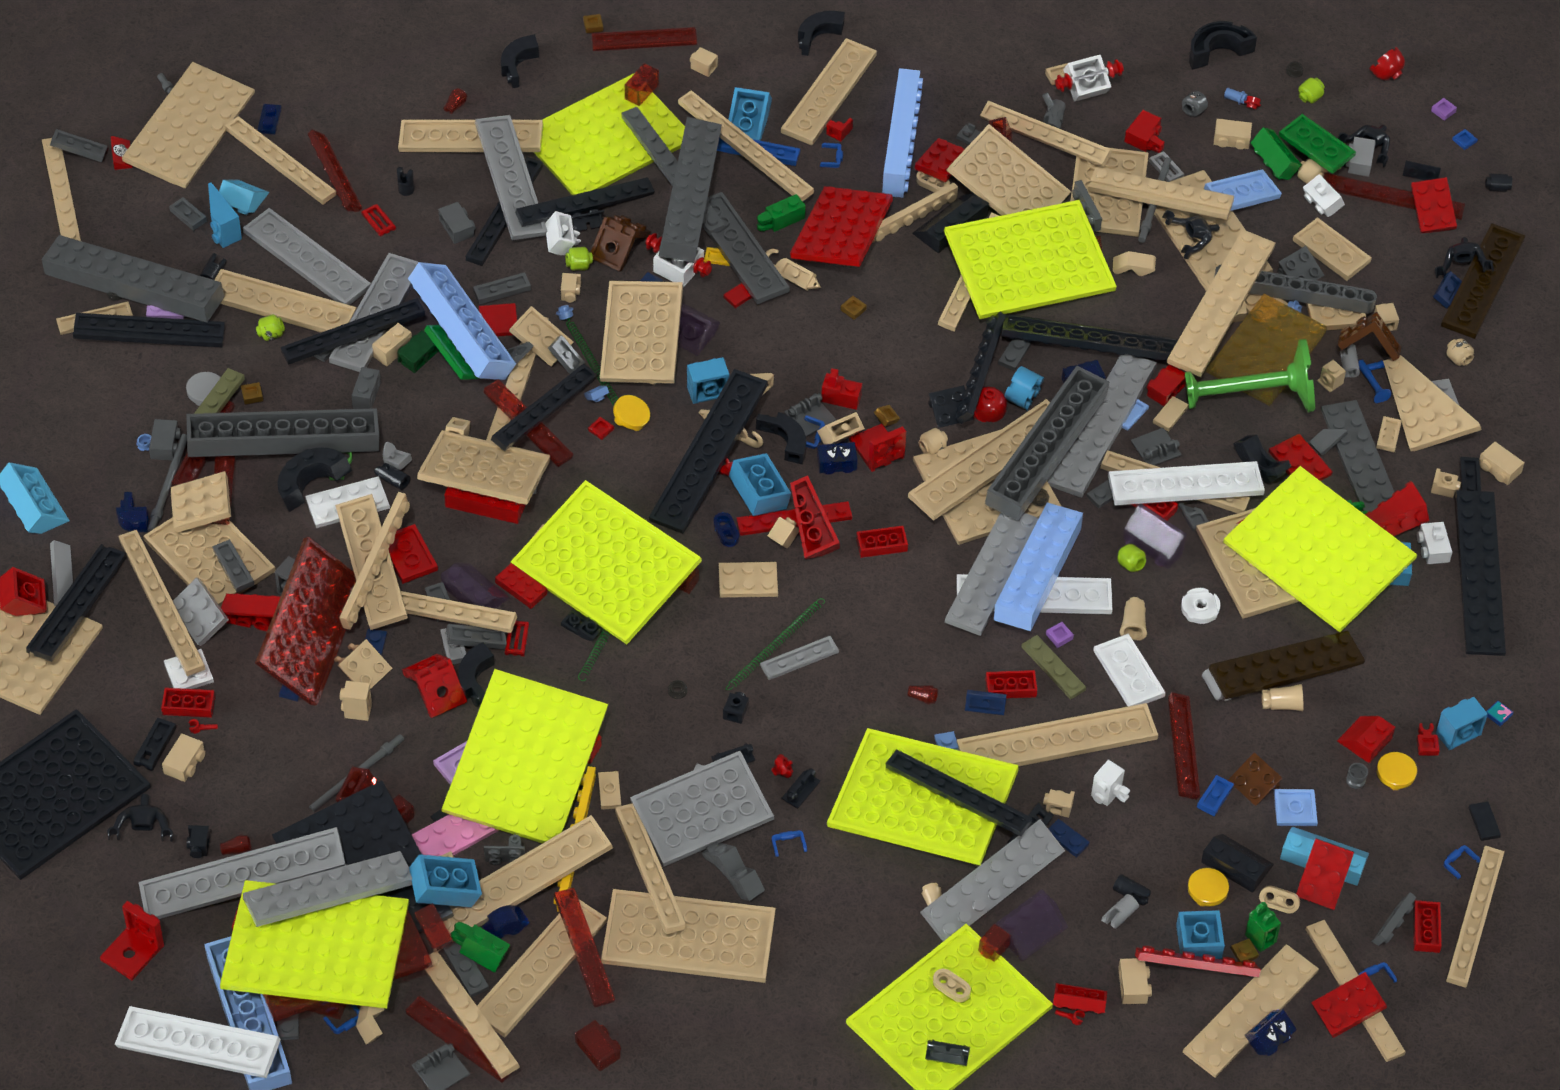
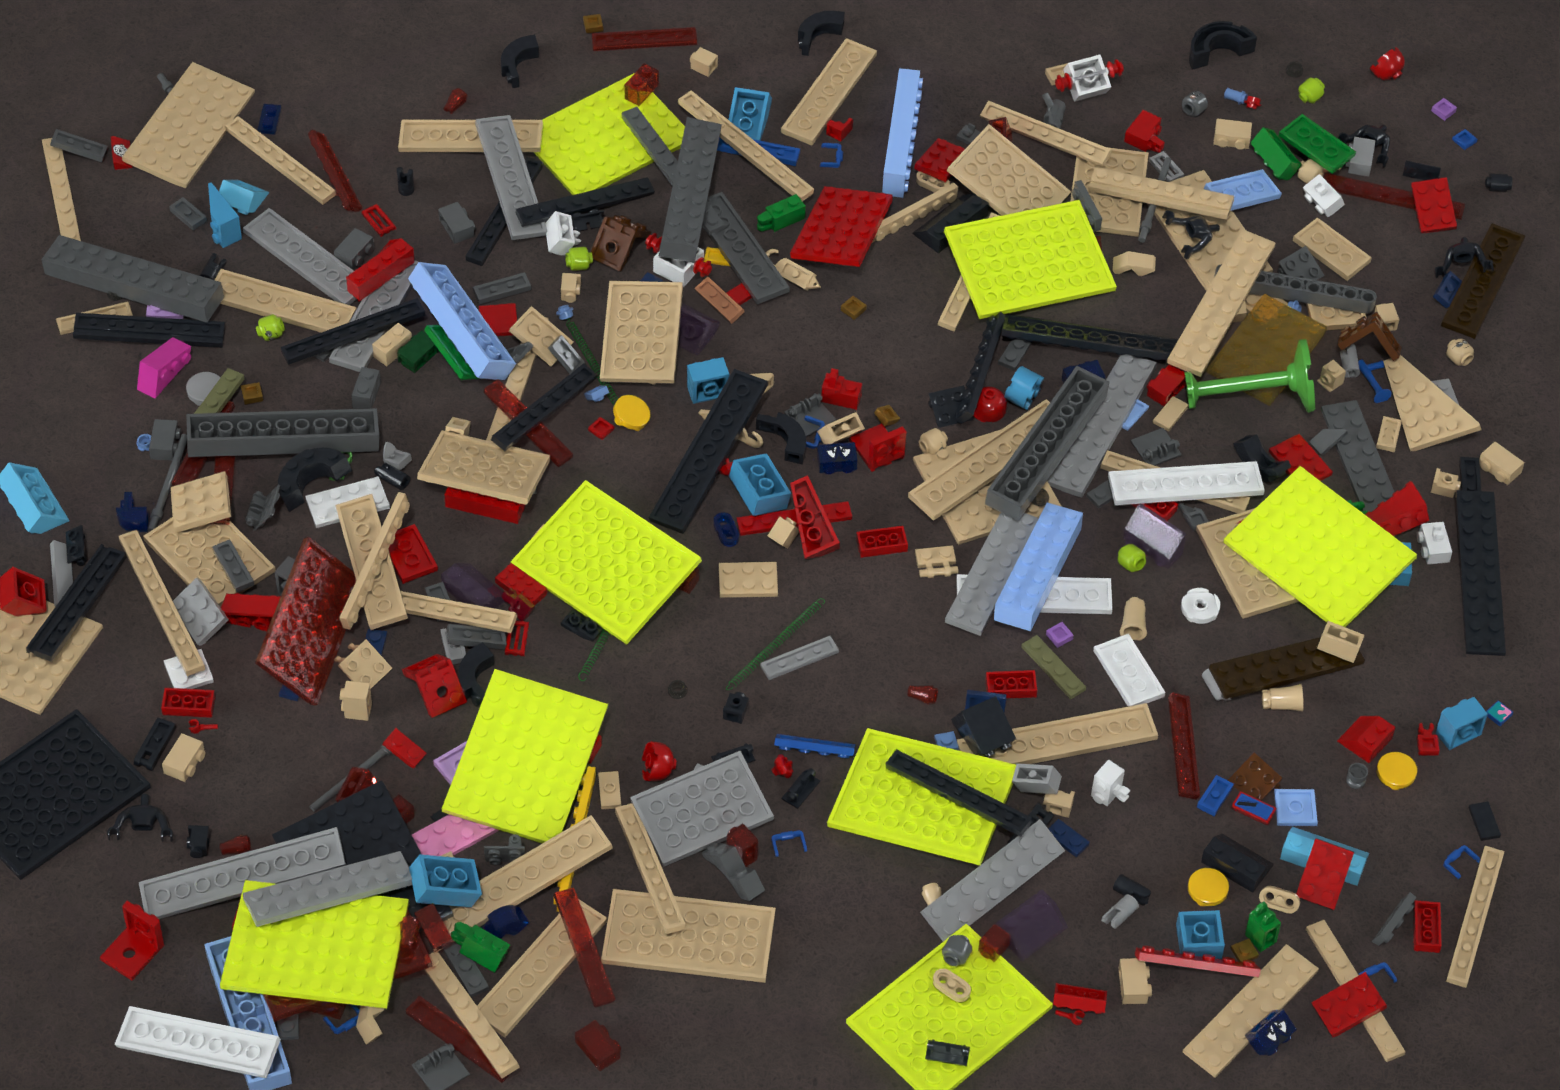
(75, 546): none -> black hinge
(162, 366): none -> dark pink wedge
(261, 508): none -> dark grey hinge
(354, 248): none -> dark grey brick
(388, 263): none -> red wedge
(404, 748): none -> red plate
(408, 931): none -> clear red cone
(518, 603): none -> dark red plate
(659, 759): none -> red cylinder
(719, 300): none -> nougat plate
(744, 842): none -> clear red brick
(823, 747): none -> blue plate
(936, 556): none -> tan plate
(957, 950): none -> dark grey head
(985, 728): none -> black slope
(1036, 778): none -> light grey brick
(1253, 808): none -> slope
(1340, 641): none -> tan brick

